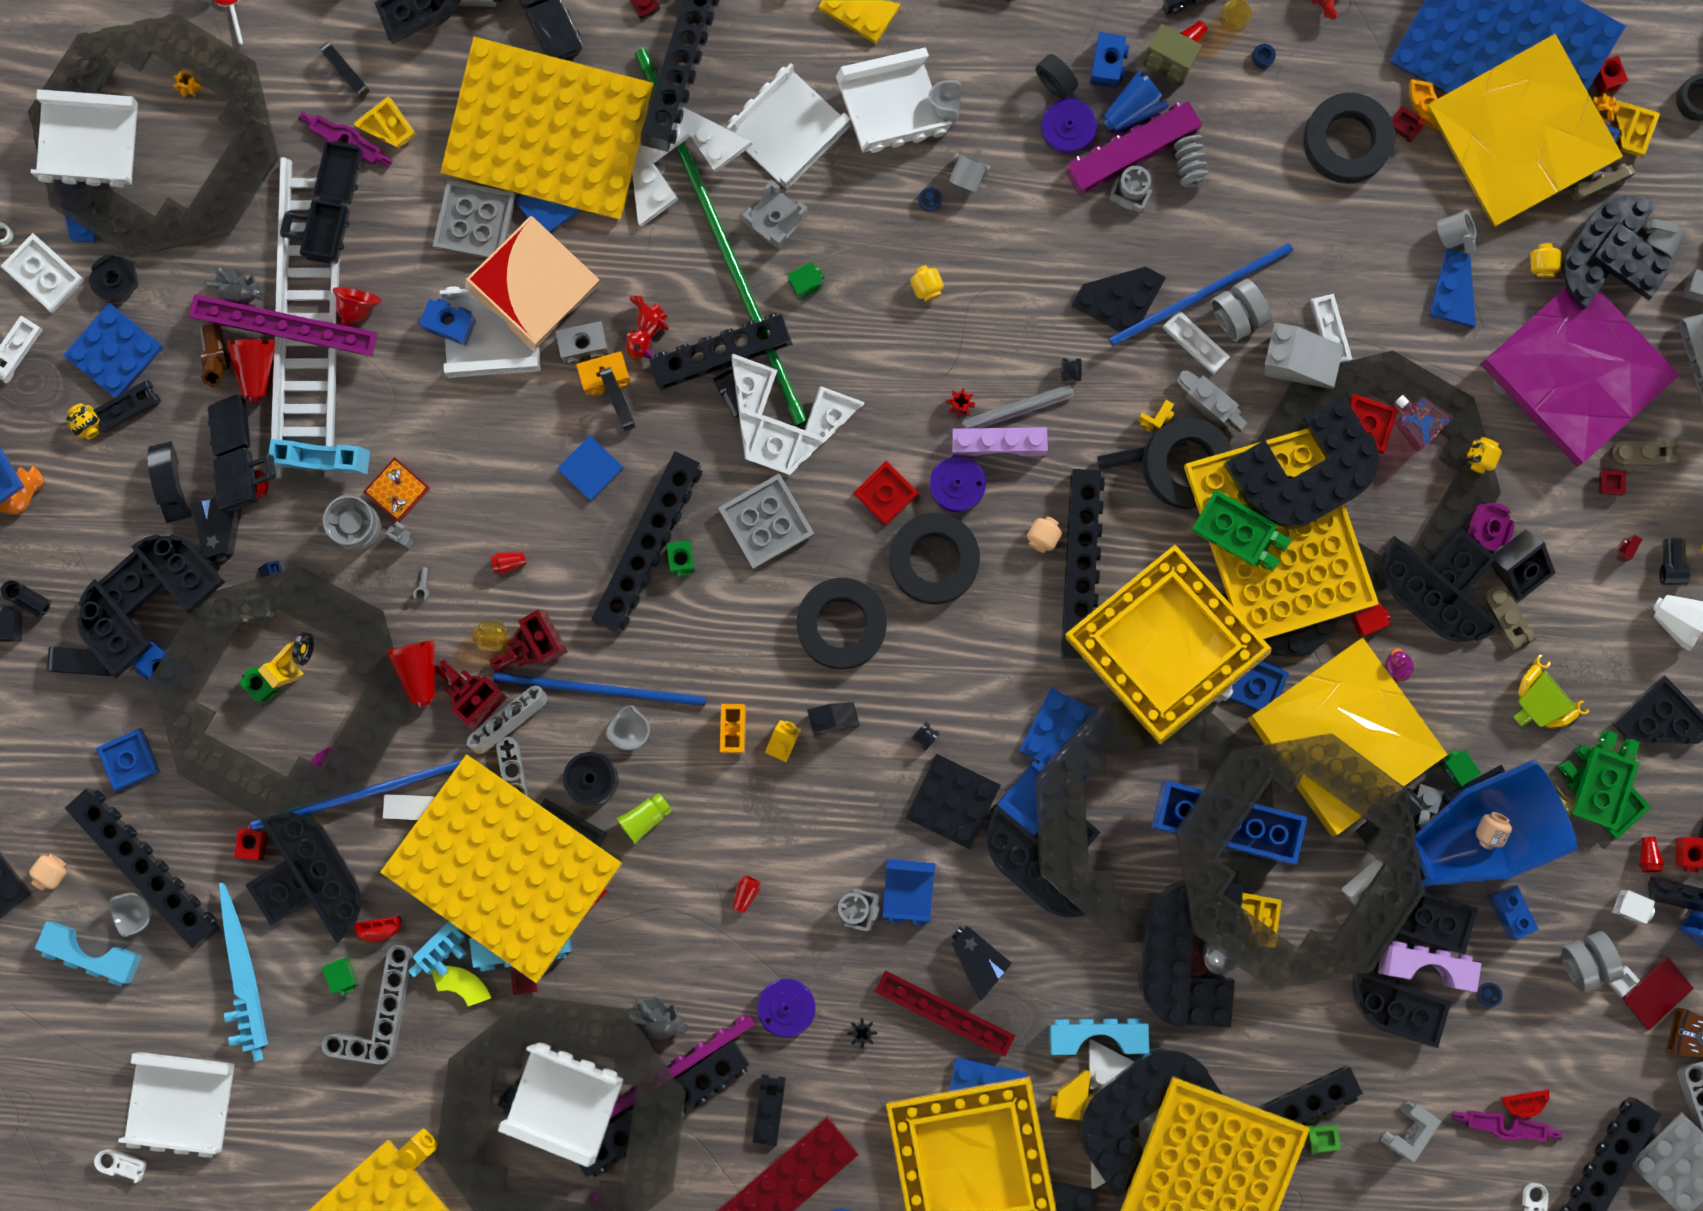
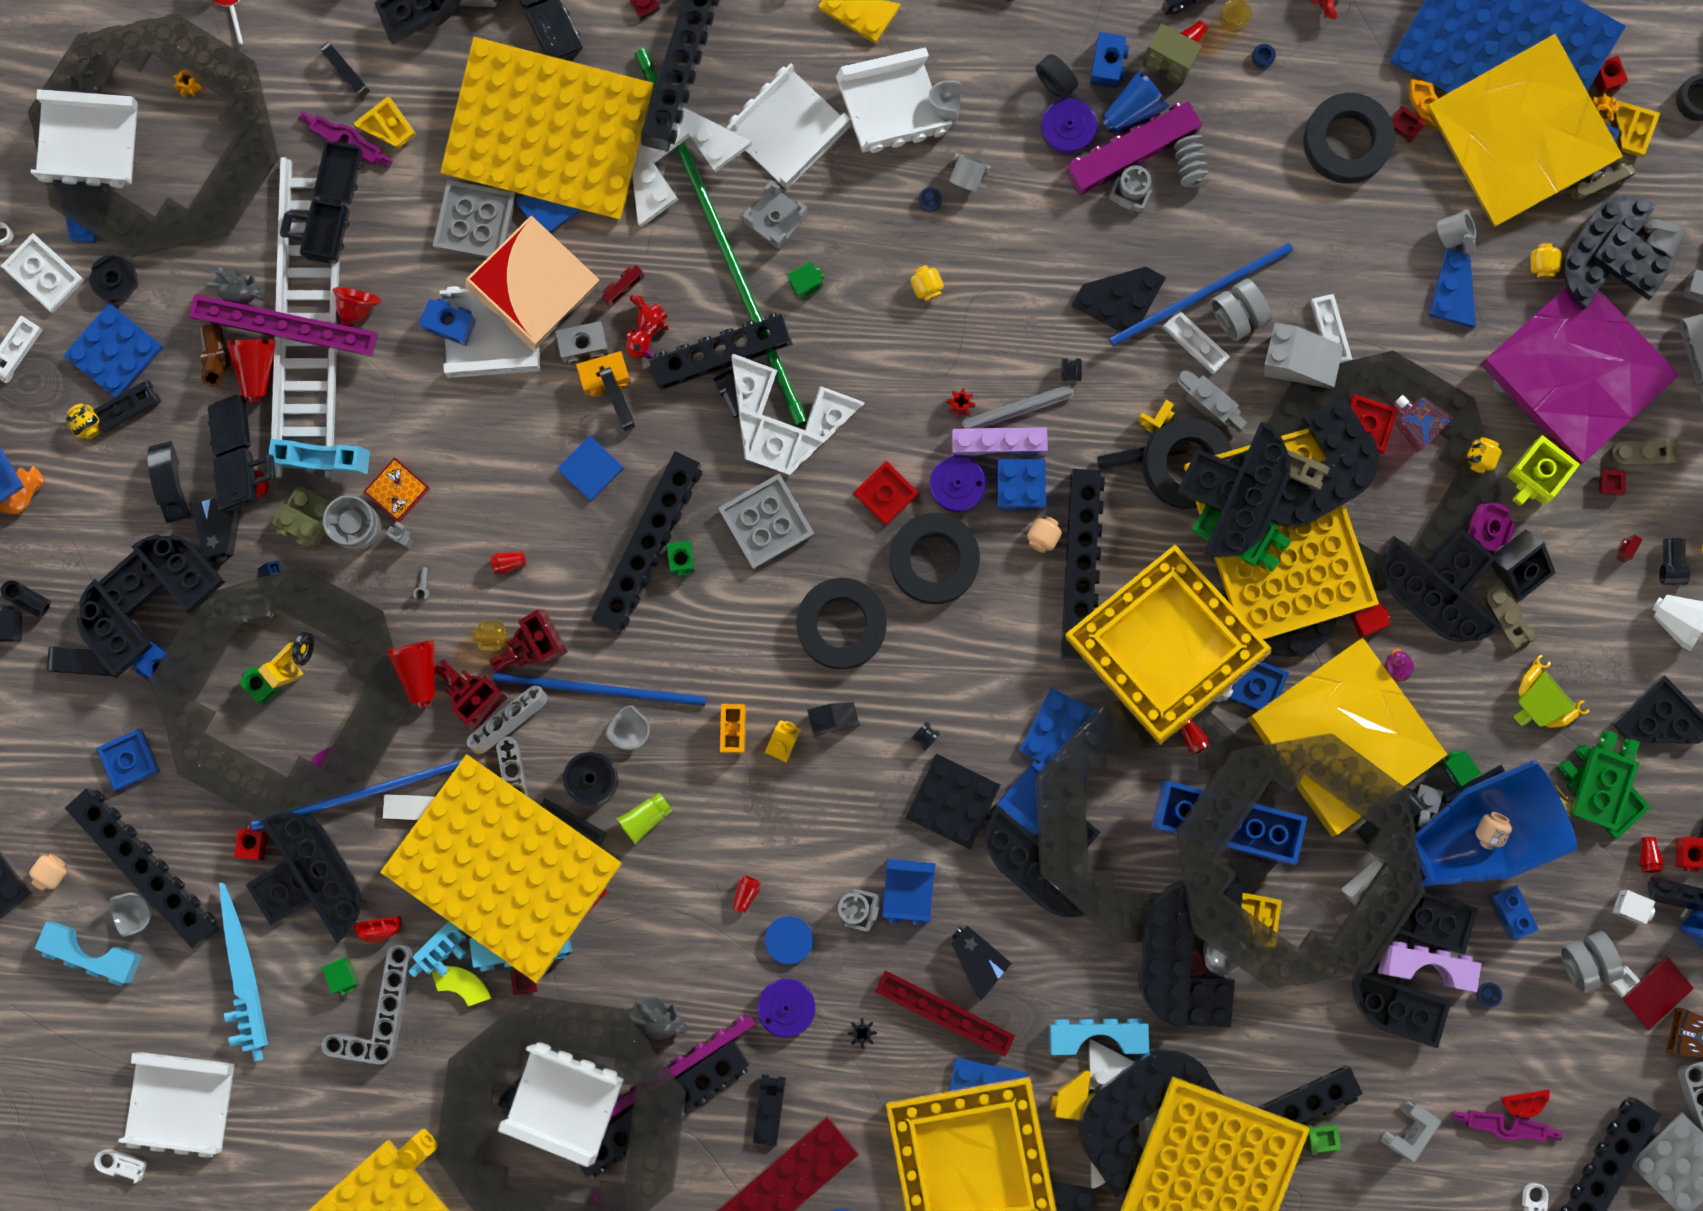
(302, 517): none -> olive plate
(628, 280): none -> dark red plate
(788, 940): none -> blue tile
(1021, 484): none -> blue brick
(1194, 737): none -> red cone
(1242, 493): none -> black plate
(1300, 466): none -> dark tan plate
(1541, 472): none -> neon yellow hinge

